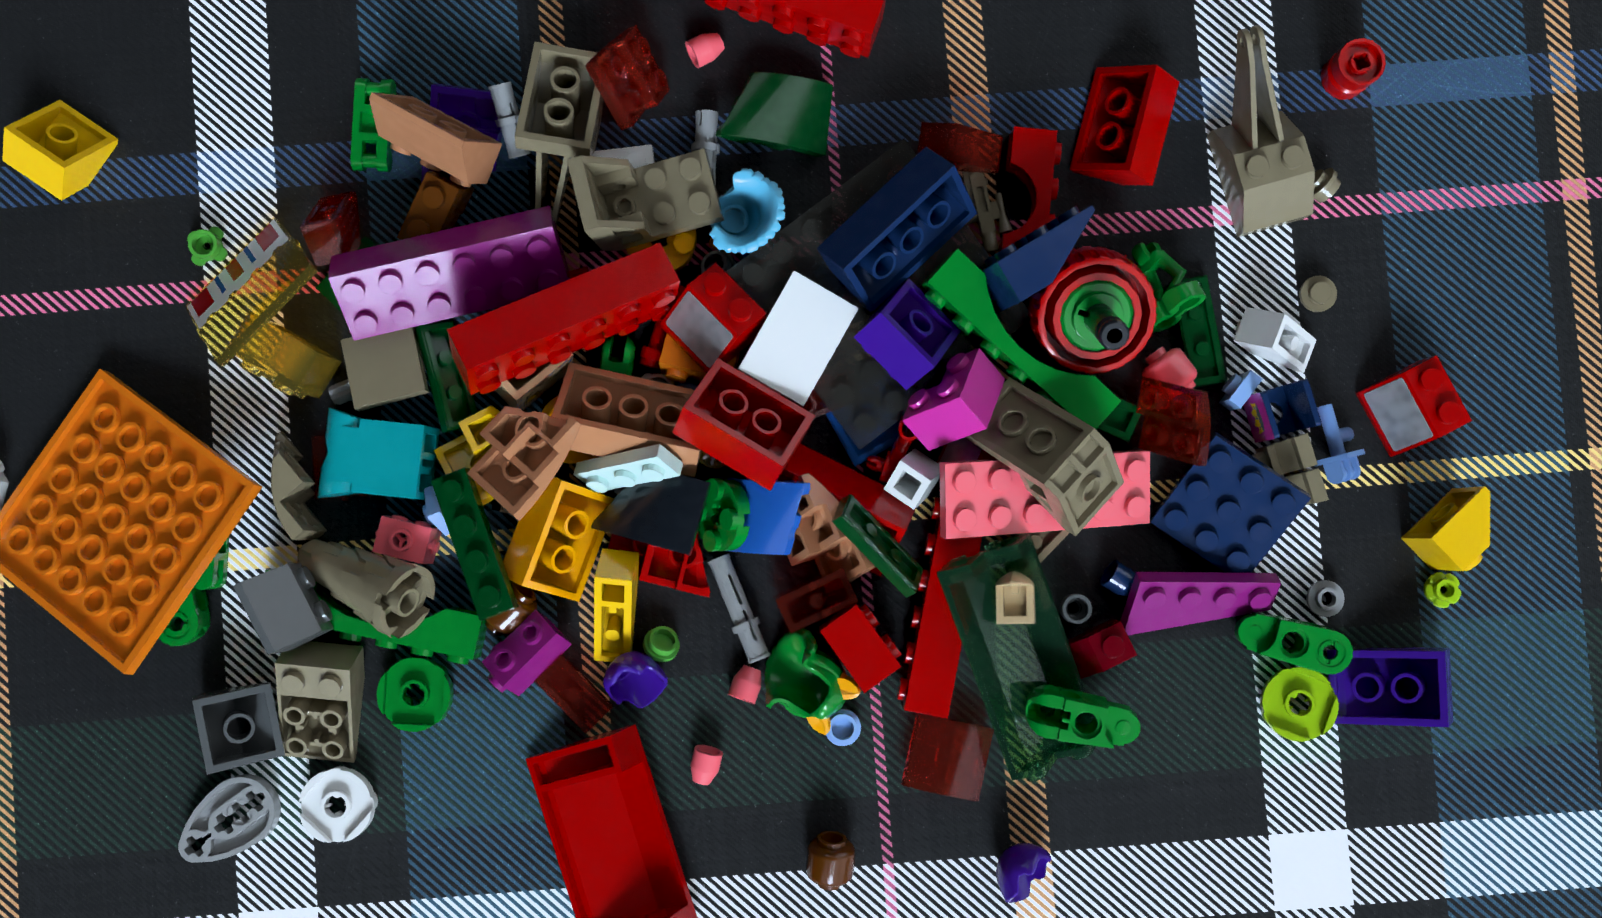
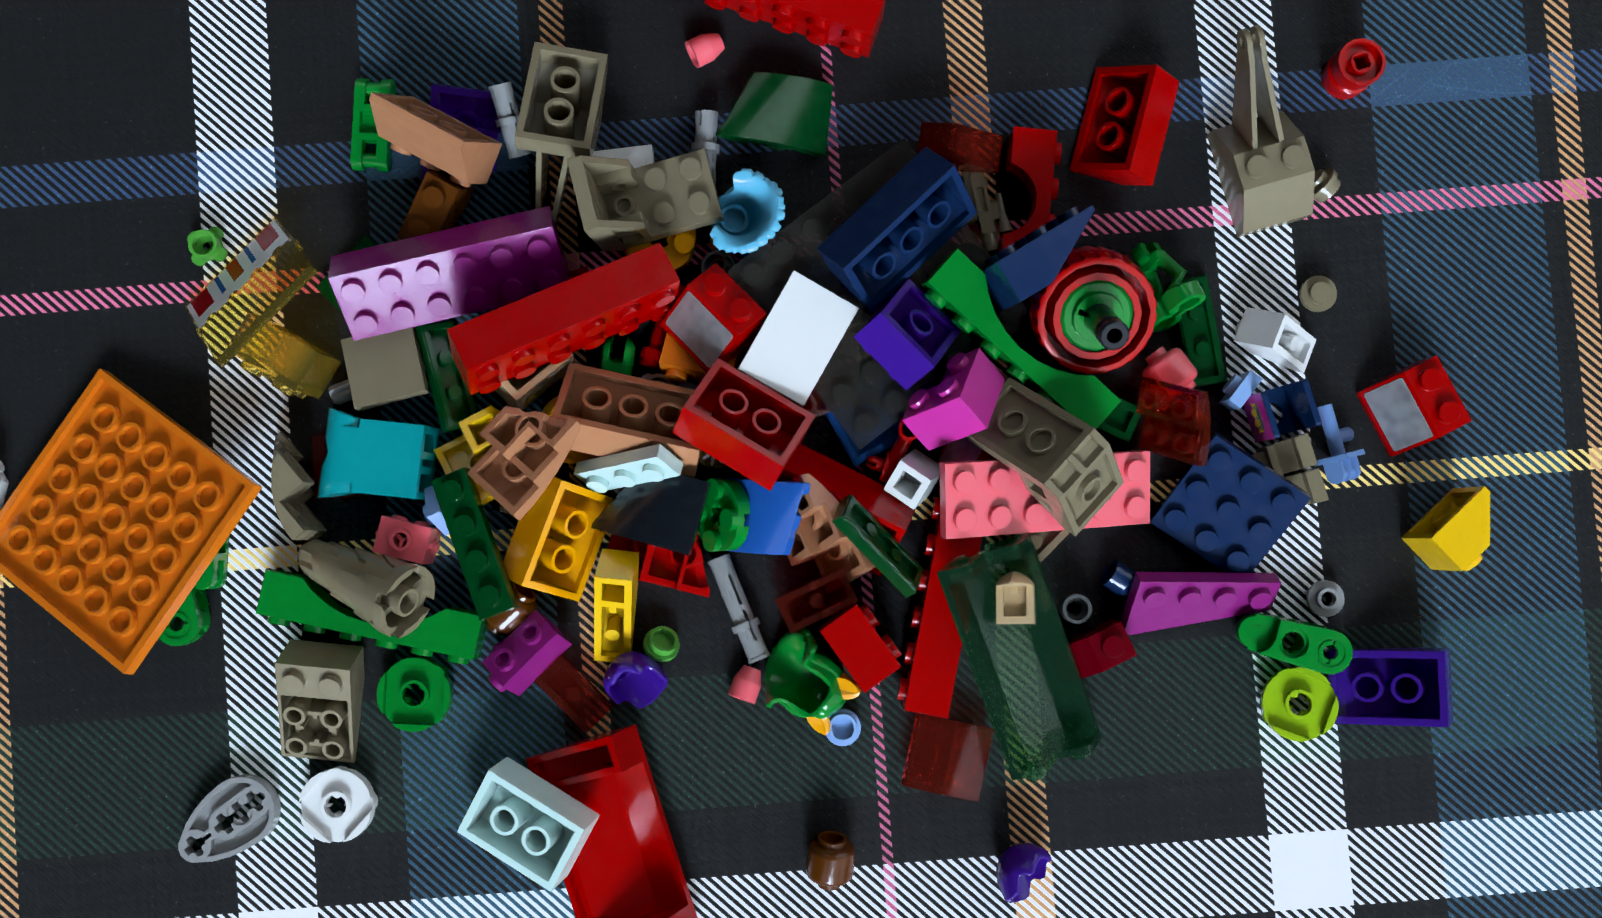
(57, 148): yellow slope -> none
(237, 726): dark grey slope -> none
(284, 607): dark grey slope -> none
(332, 227): clear red slope -> none
(528, 823): none -> light aqua brick
(628, 77): clear red slope -> none
(705, 764): coral hose -> none
(1111, 726): green piece -> none
(1433, 585): lime plate -> none

